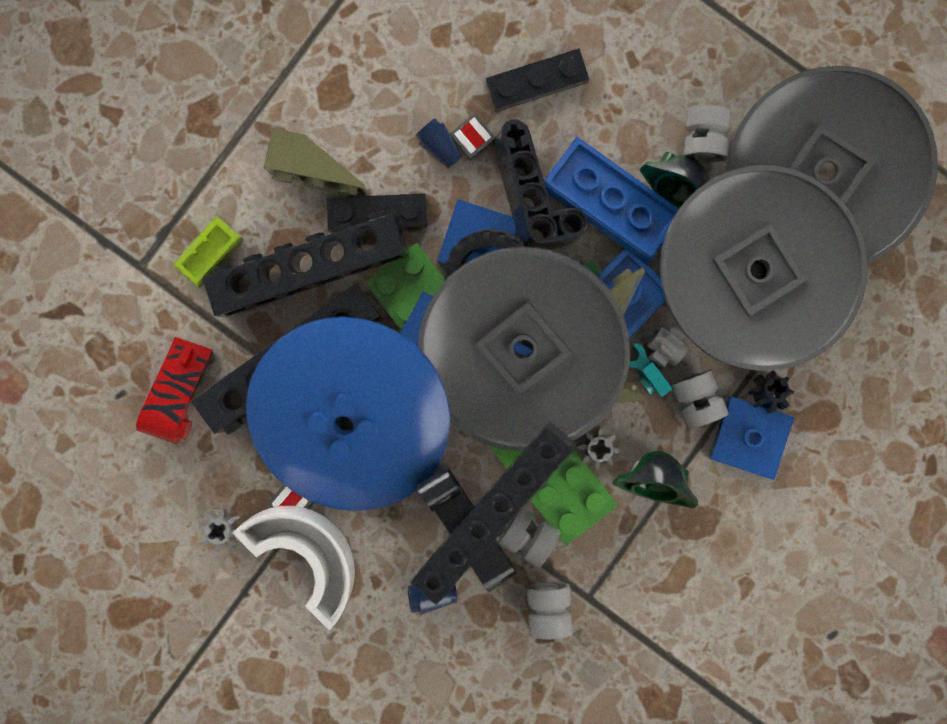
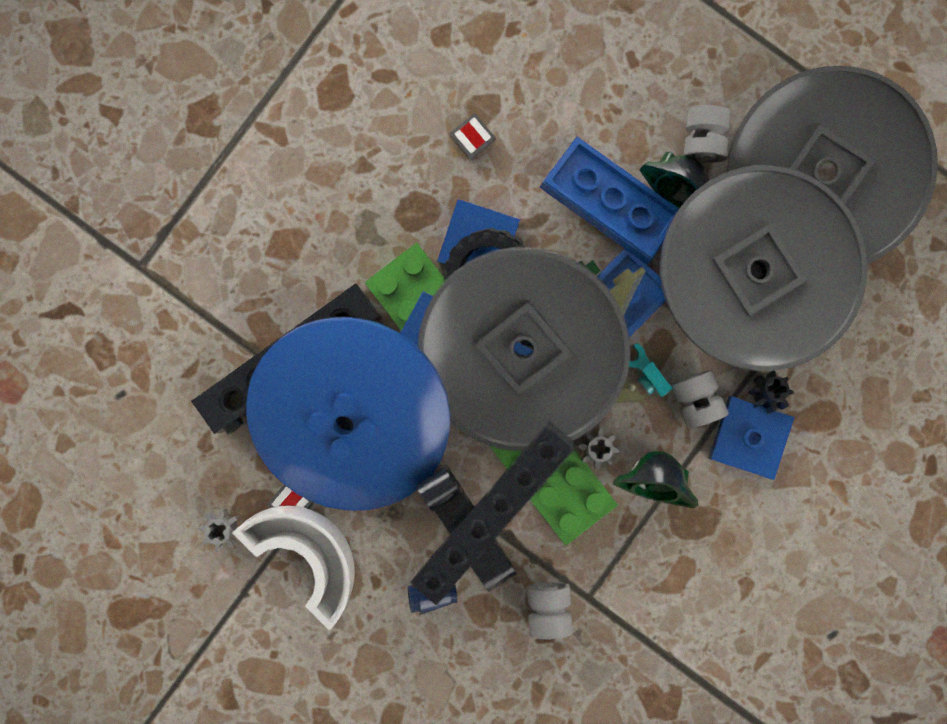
(166, 406): red door -> none
(208, 251): lime plate -> none
(223, 284): black brick -> none
(299, 158): olive slope -> none
(407, 207): black plate -> none
(439, 143): dark blue cone -> none
(529, 537): light grey wheel -> none
(534, 188): black beam -> none
(537, 80): black plate -> none
(668, 346): light grey gear -> none

